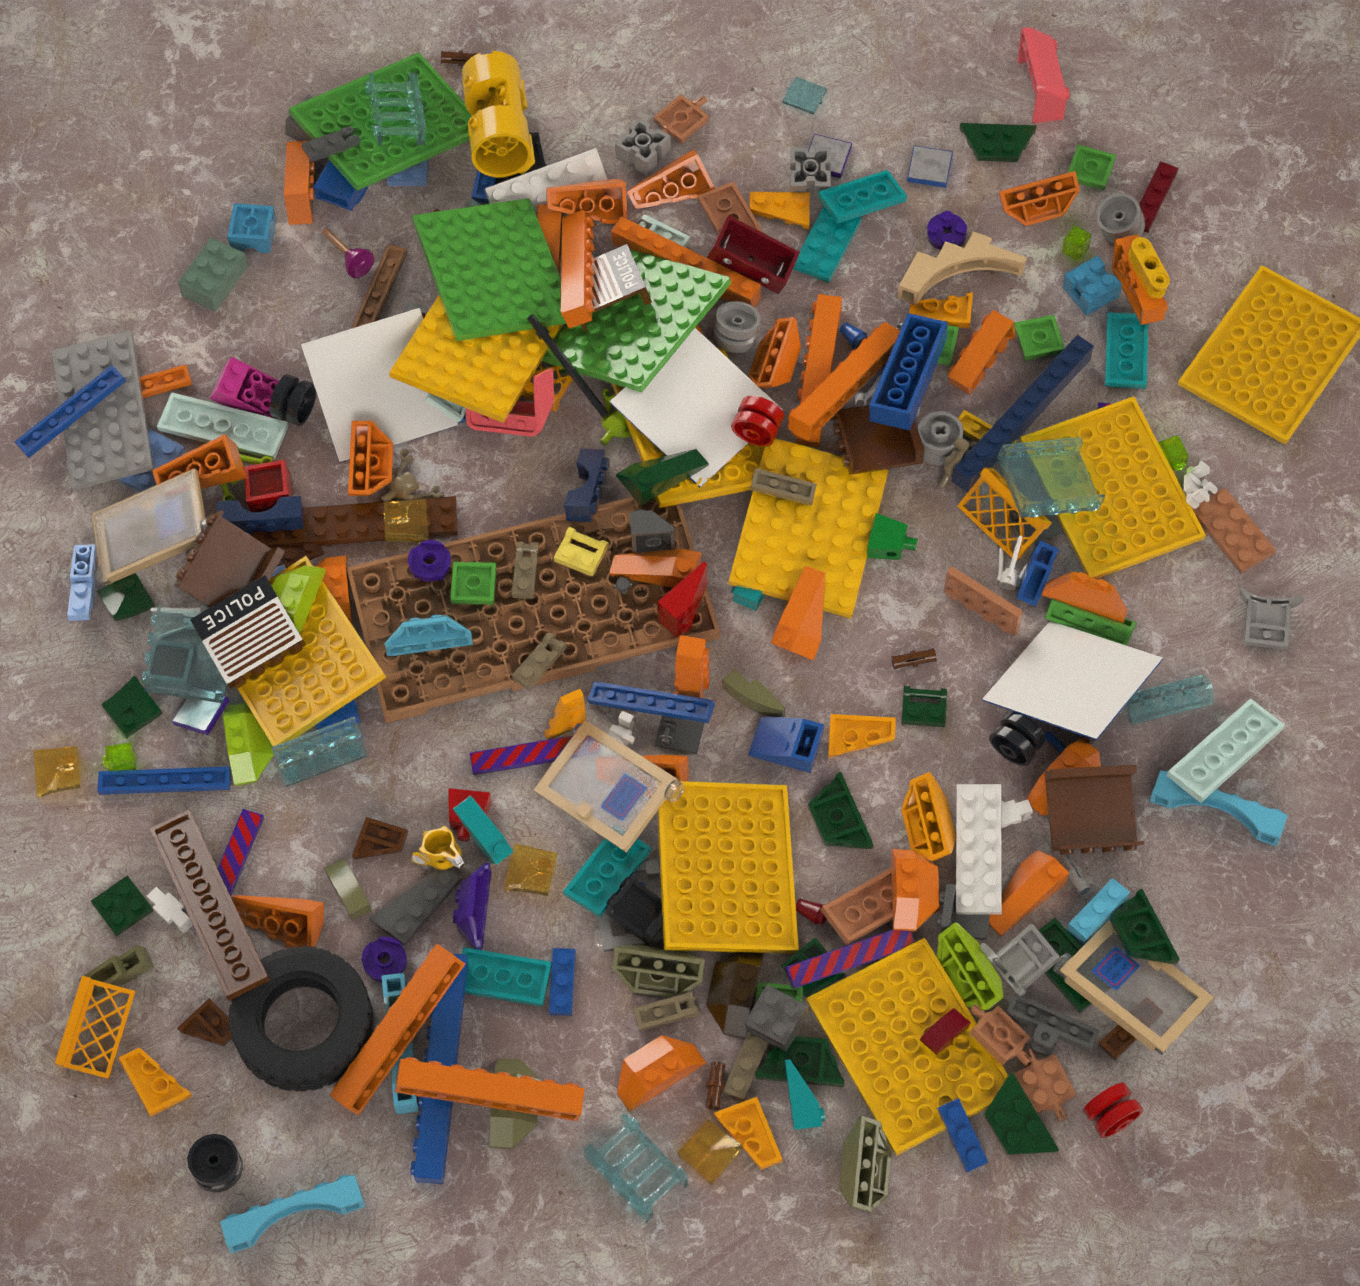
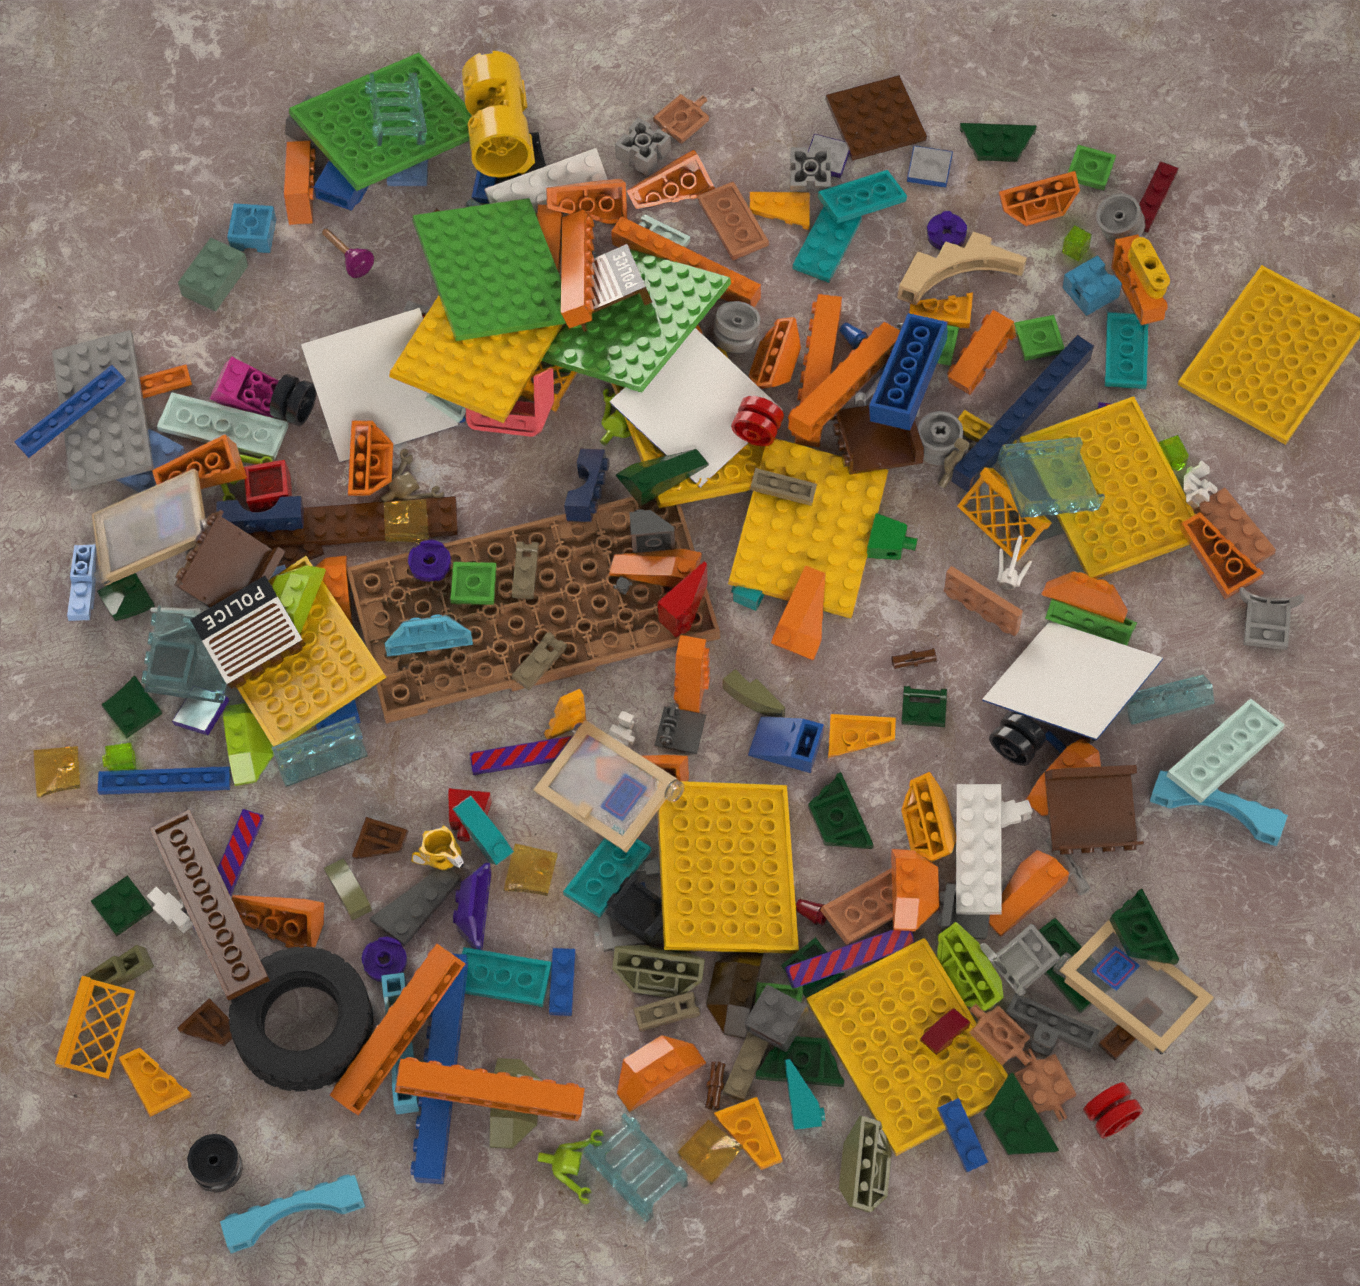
(330, 144): dark grey hinge -> none
(380, 285): medium nougat tile -> none
(455, 57): reddish brown pin -> none
(543, 333): black bar -> none
(568, 1162): none -> lime piece
(578, 557): light yellow plate -> none
(651, 702): blue plate -> none
(771, 258): dark red piece -> none
(804, 95): clear light blue piece -> none
(876, 117): none -> reddish brown plate
(1036, 573): blue slope -> none
(1045, 74): coral windscreen -> none
(1098, 911): medium azure brick -> none
(1219, 556): none -> orange wedge

